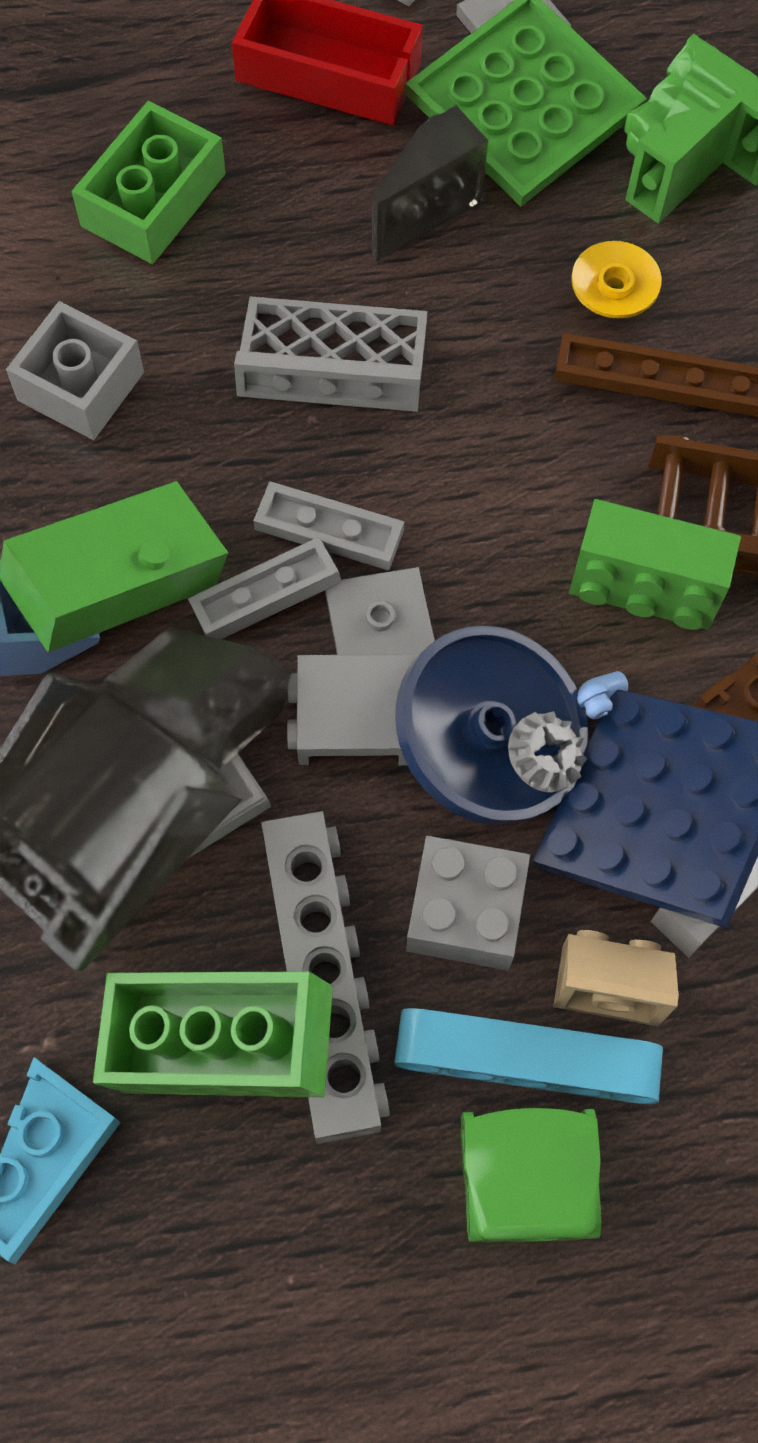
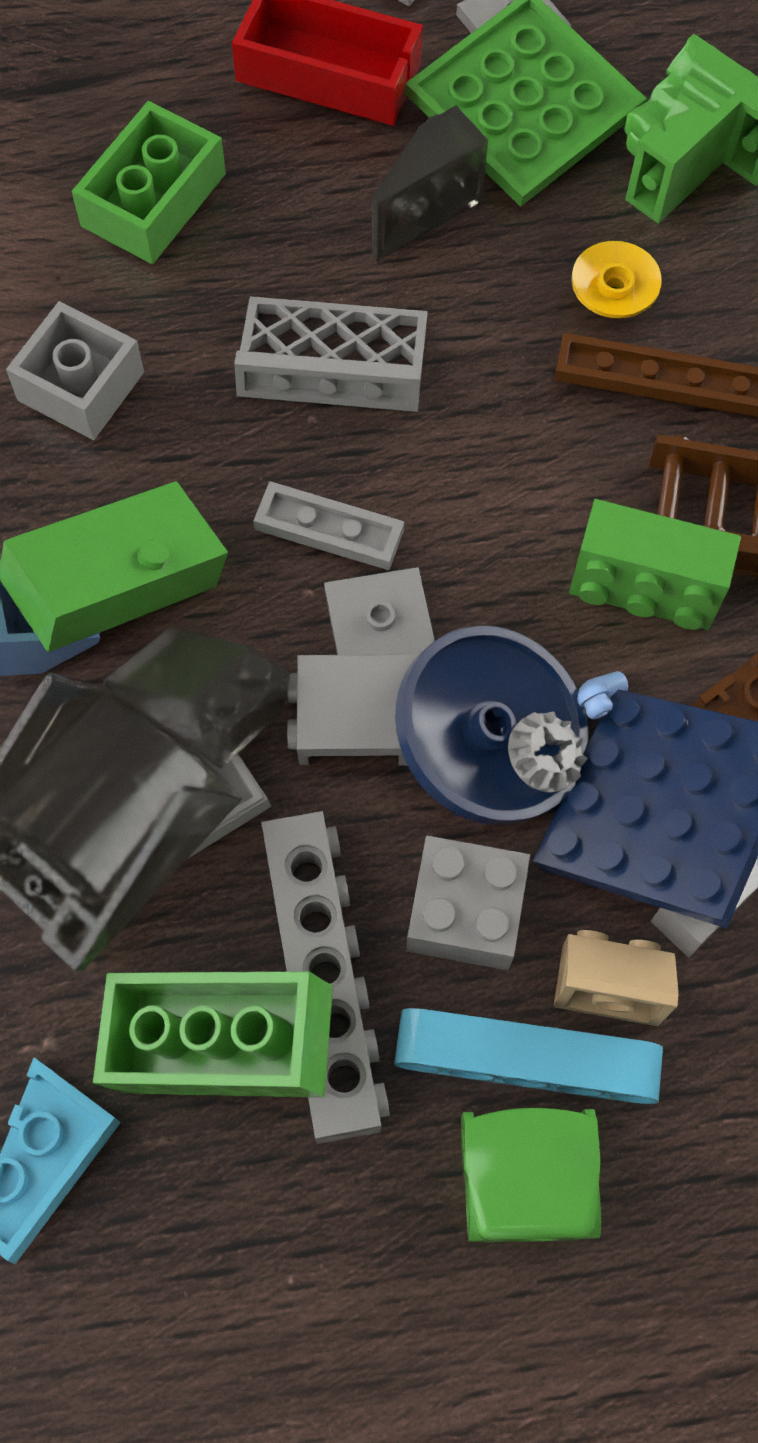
(265, 589): light grey plate -> none

